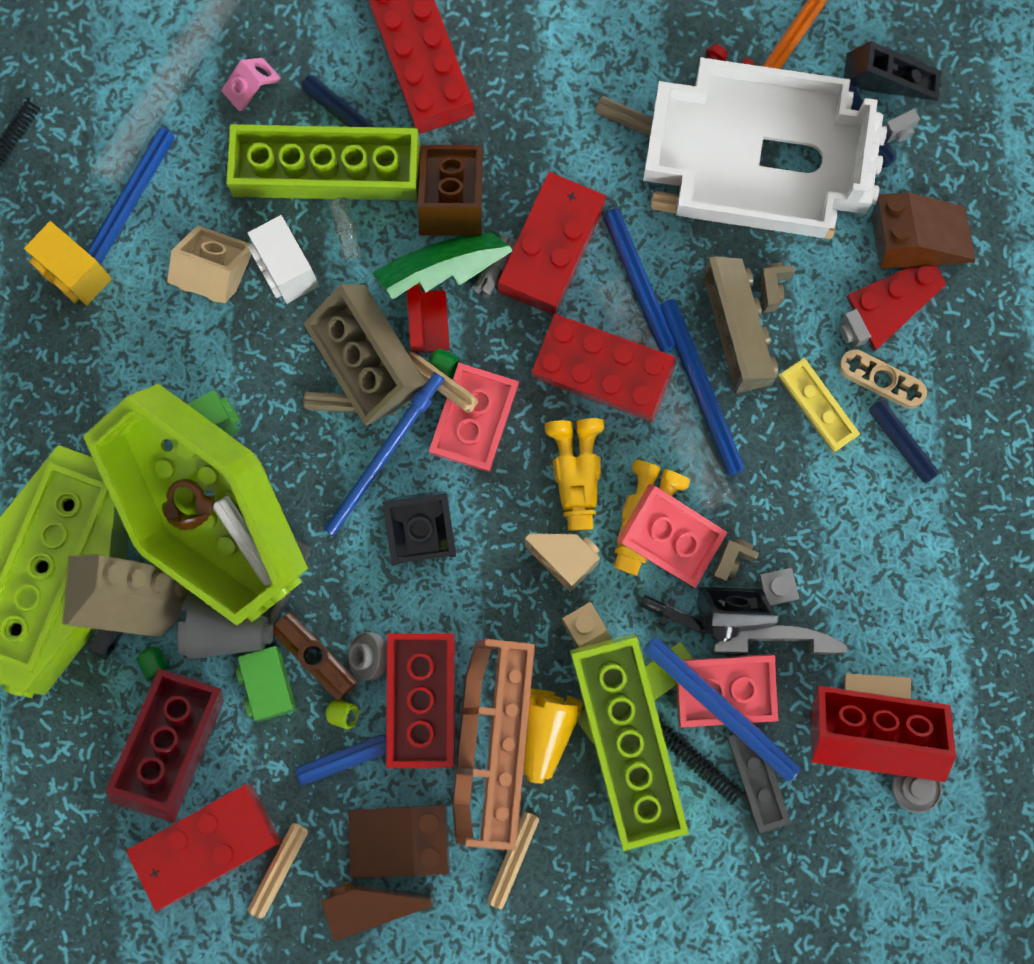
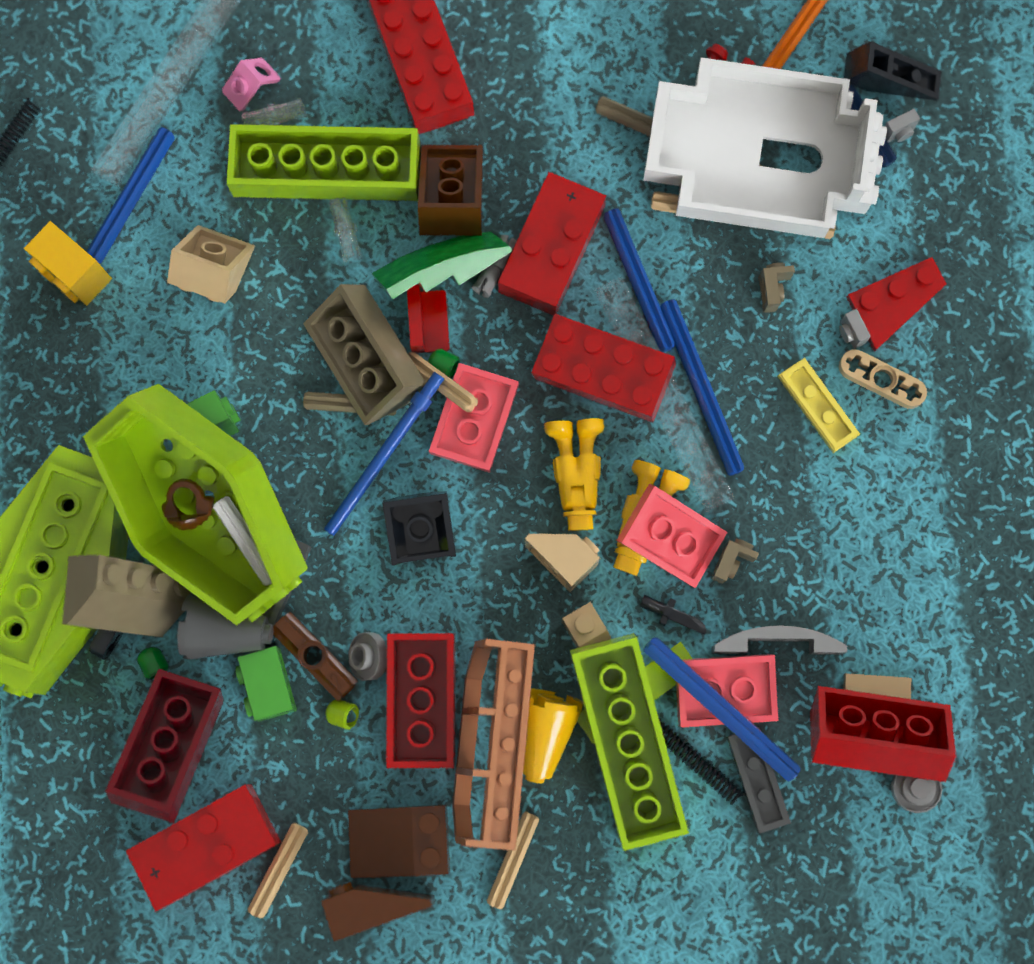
(275, 114): none -> clear pin
(281, 260): white brick -> none
(333, 103): dark blue axle -> none
(341, 760): blue axle -> none
(733, 611): black slope -> none
(739, 324): dark tan slope -> none
(779, 586): light grey plate -> none
(903, 441): dark blue axle -> none
(920, 231): reddish brown slope -> none

